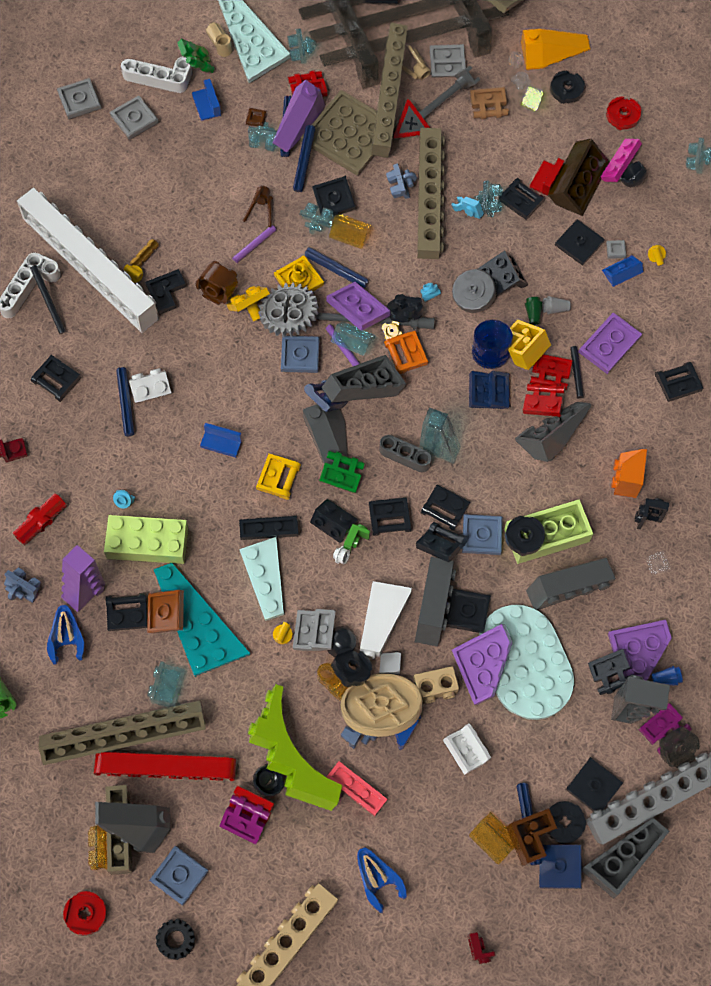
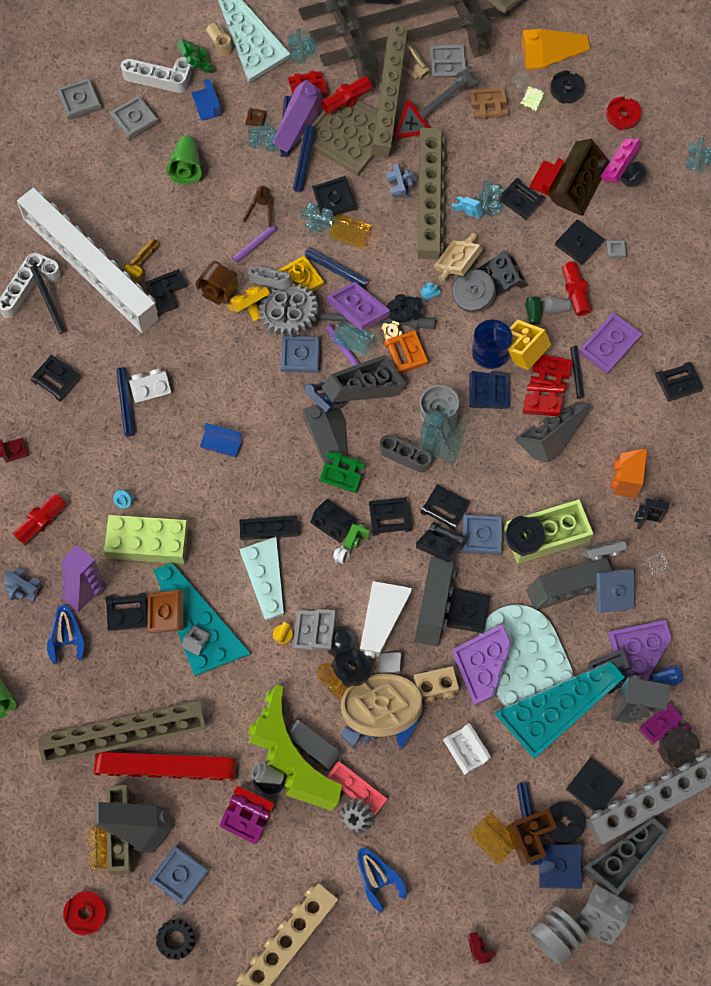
(166, 685): clear light blue bracket -> none
(184, 162): none -> bright green cone
(195, 640): none -> light grey slope
(266, 774): none -> light grey cone
(269, 277): none -> light grey beam
(272, 474): yellow plate -> none
(313, 744): none -> dark grey beam
(346, 95): none -> red piece
(352, 810): none -> light grey gear
(441, 399): none -> light grey wheel
(458, 257): none -> tan plate
(549, 713): none -> teal wing
(561, 932): none -> light grey wheel
(576, 288): none -> red piece
(596, 551): none -> light grey plate
(604, 915): none -> light grey bracket
(615, 590): none -> sand blue plate
(623, 270): blue slope -> none
(657, 254): yellow plate -> none

